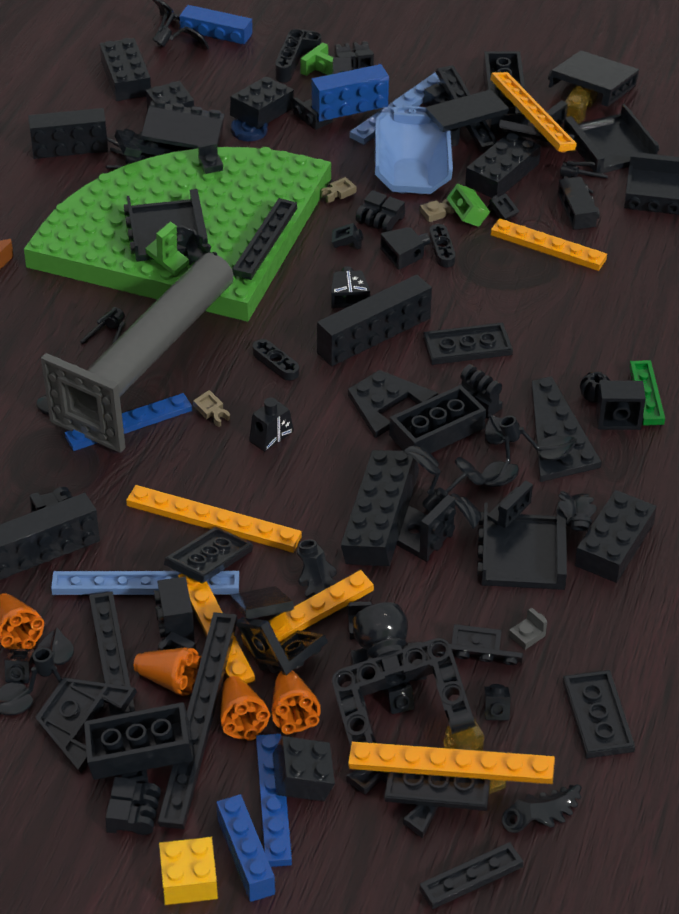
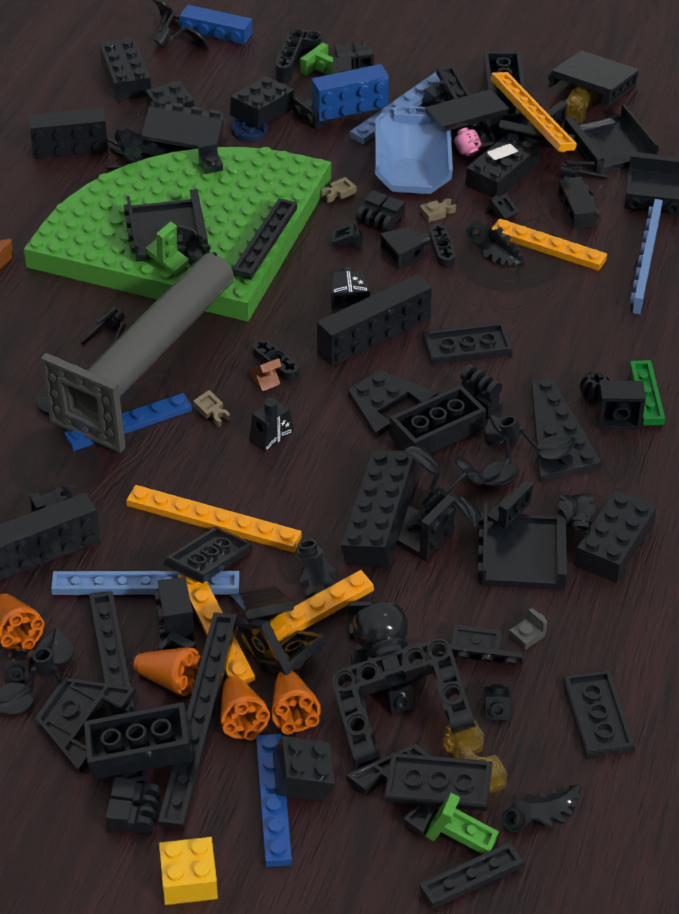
(245, 848): blue brick -> none
(265, 374): none -> dark orange slope
(452, 762): light orange plate -> none
(461, 827): none -> bright green bracket
(467, 142): none -> bright pink head
(468, 205): bright green brick -> none
(495, 244): none -> black plant
(502, 151): none -> white sticker
(645, 260): none -> medium blue plate

